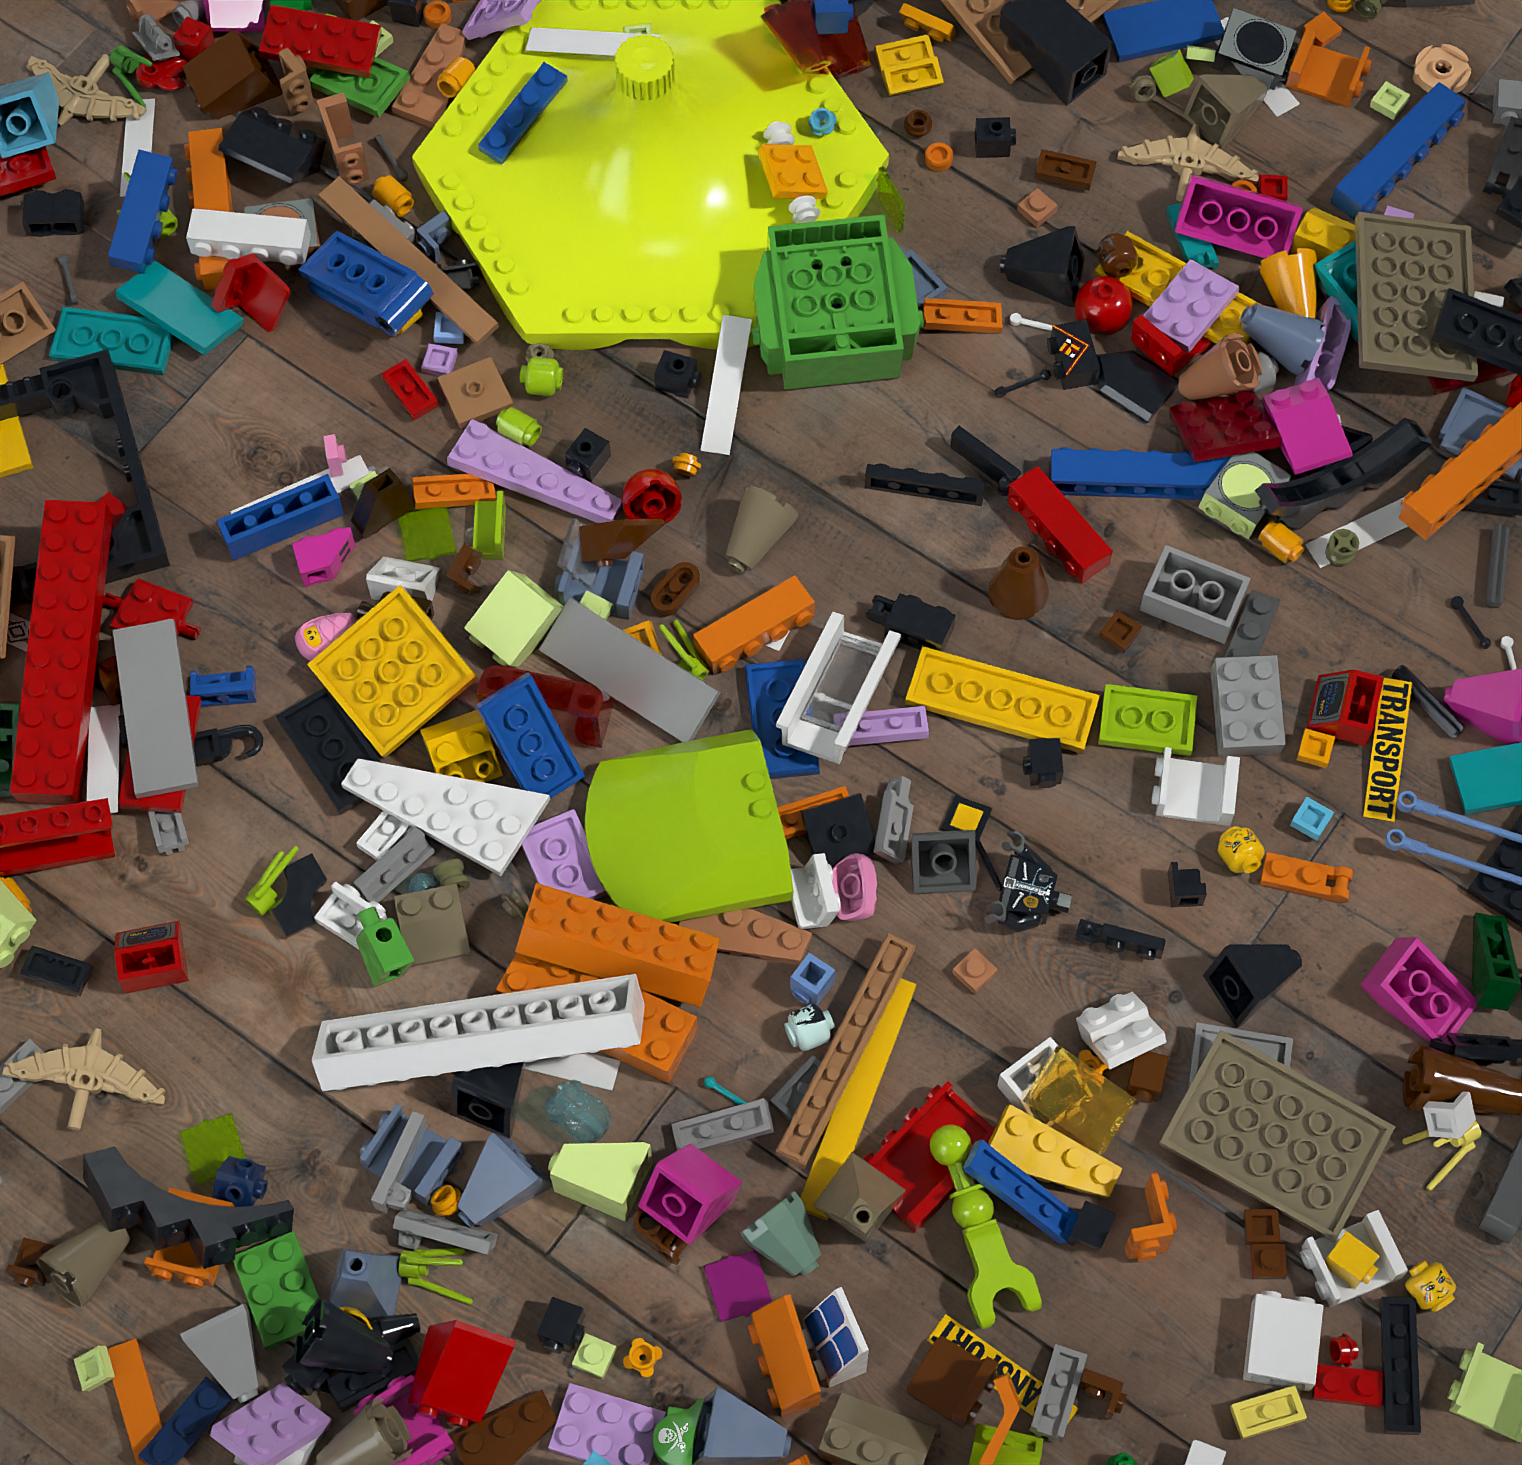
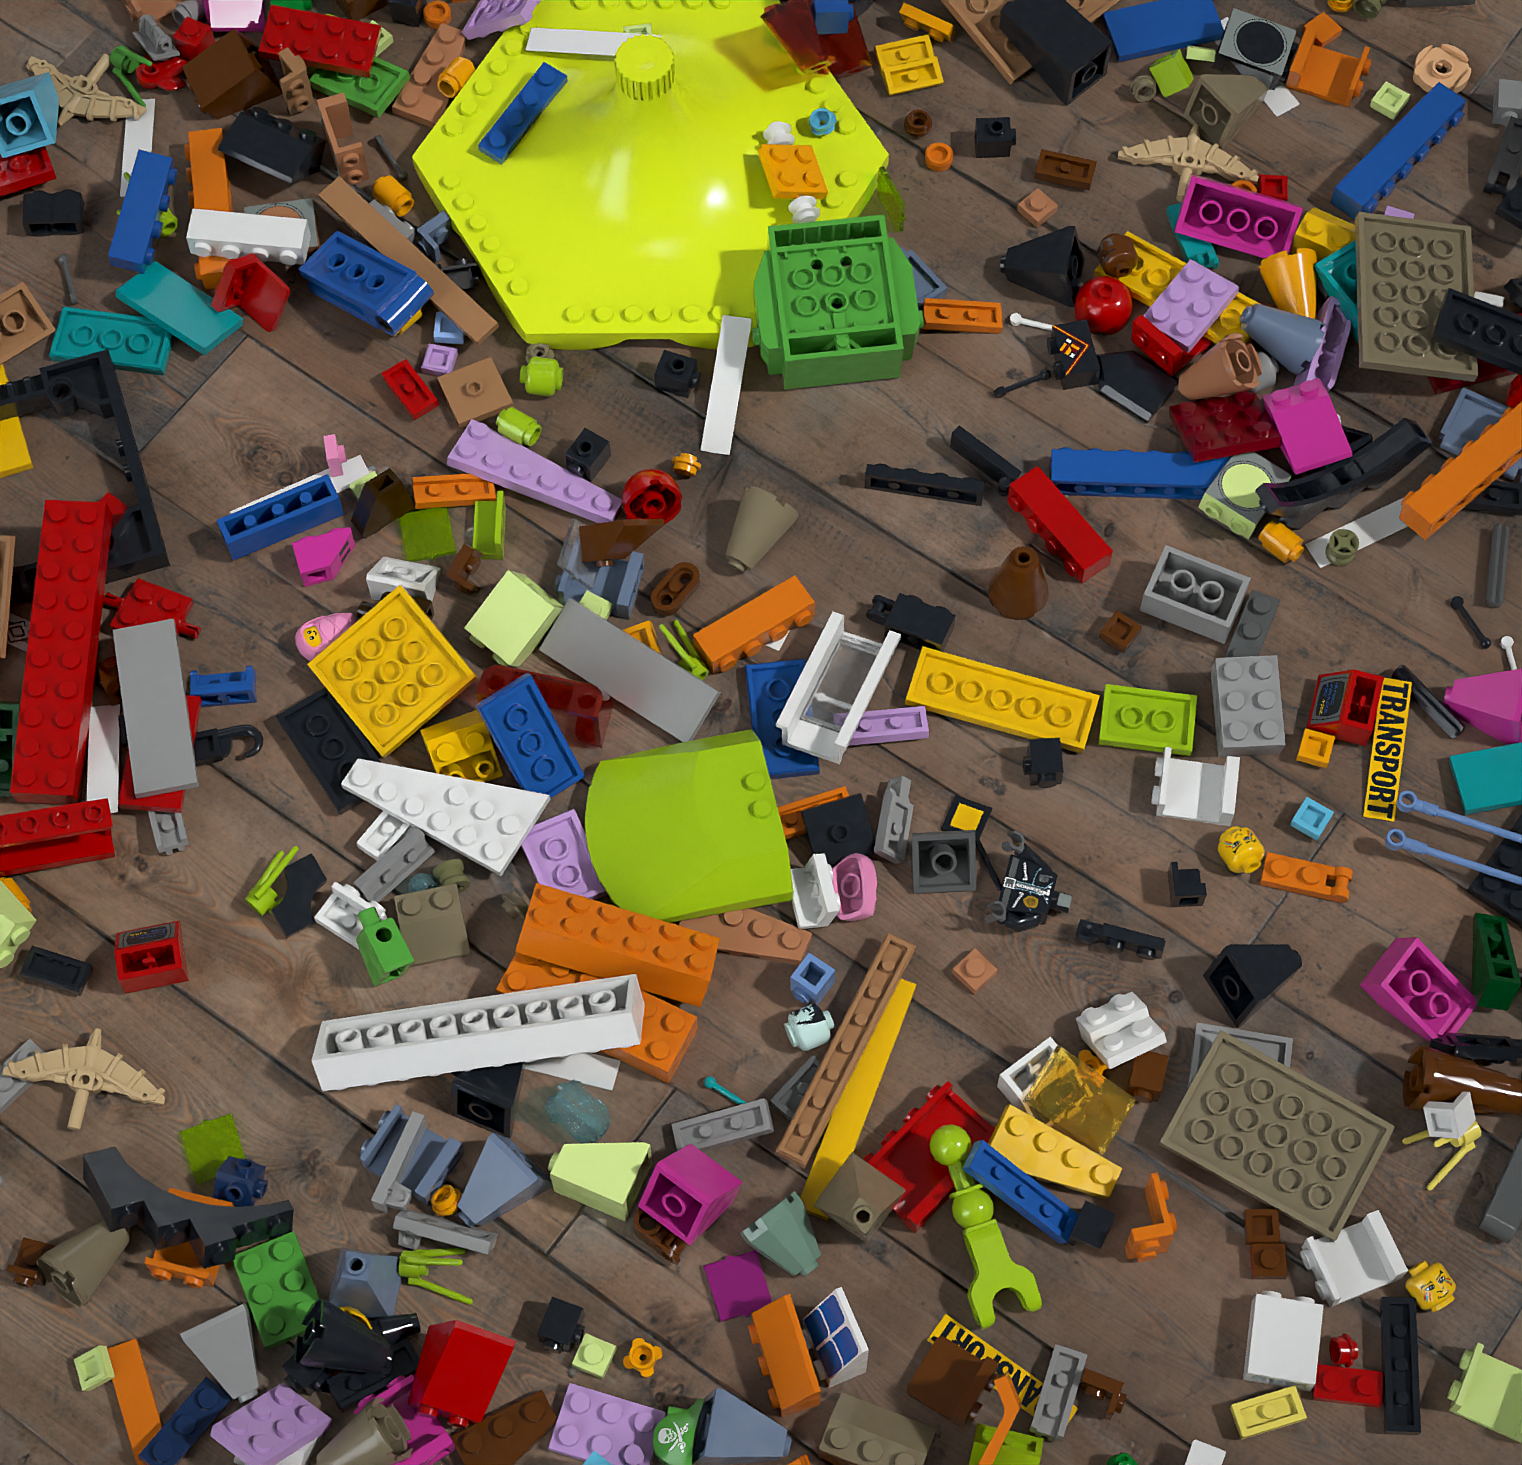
(1352, 1261): yellow brick -> none

